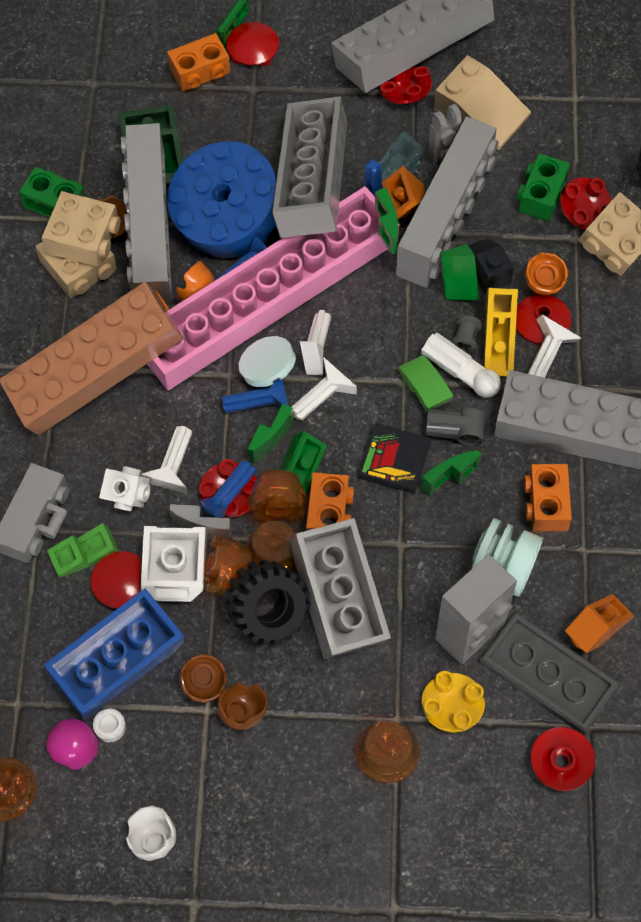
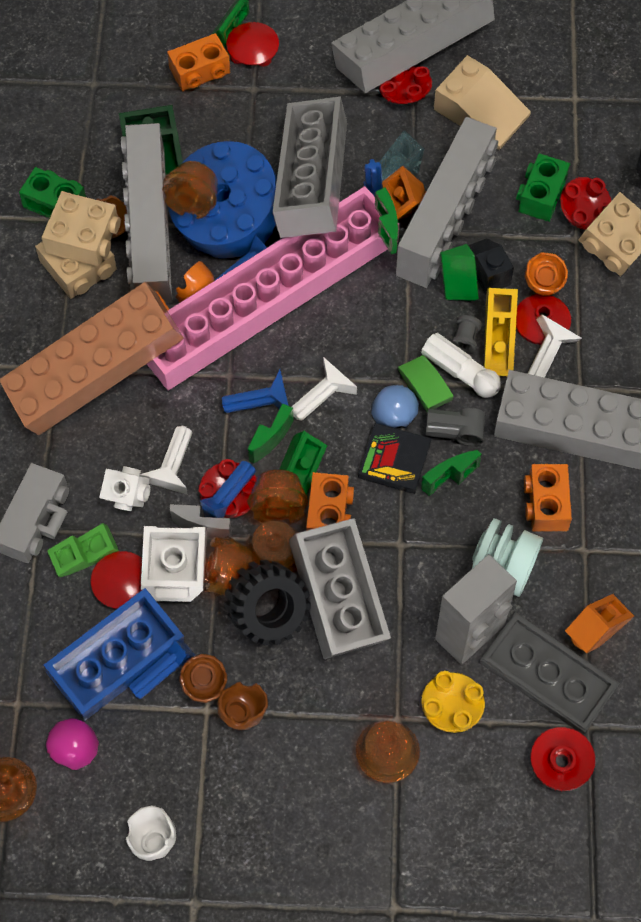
(109, 725): white tile -> none
(174, 658): none -> blue piece
(191, 189): none -> clear orange cone
(266, 361): light aqua tile -> none
(313, 348): white piece -> none
(395, 406): none -> medium blue hair
(443, 133): light grey hinge -> none

